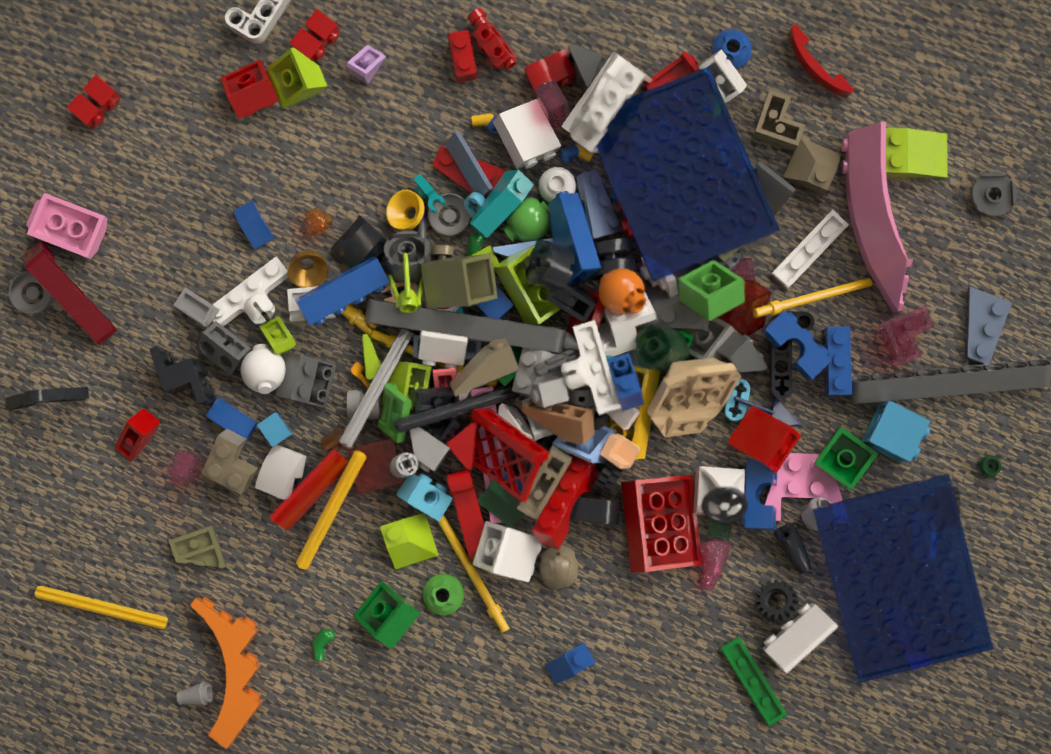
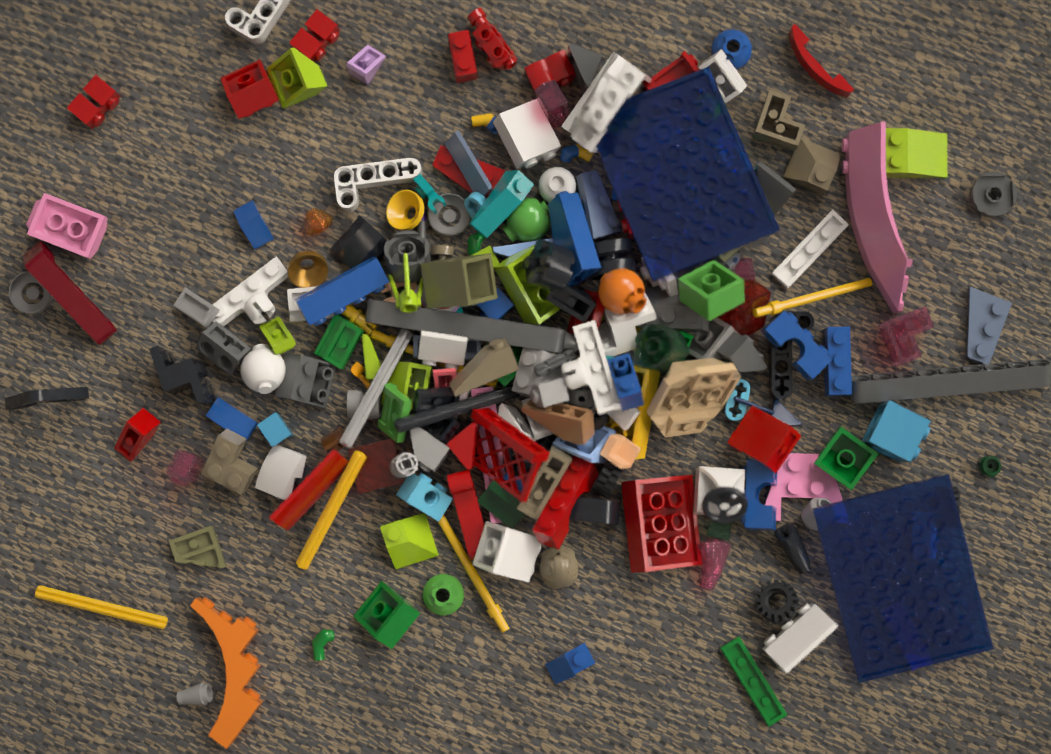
(339, 341): none -> green plate
(378, 179): none -> white beam

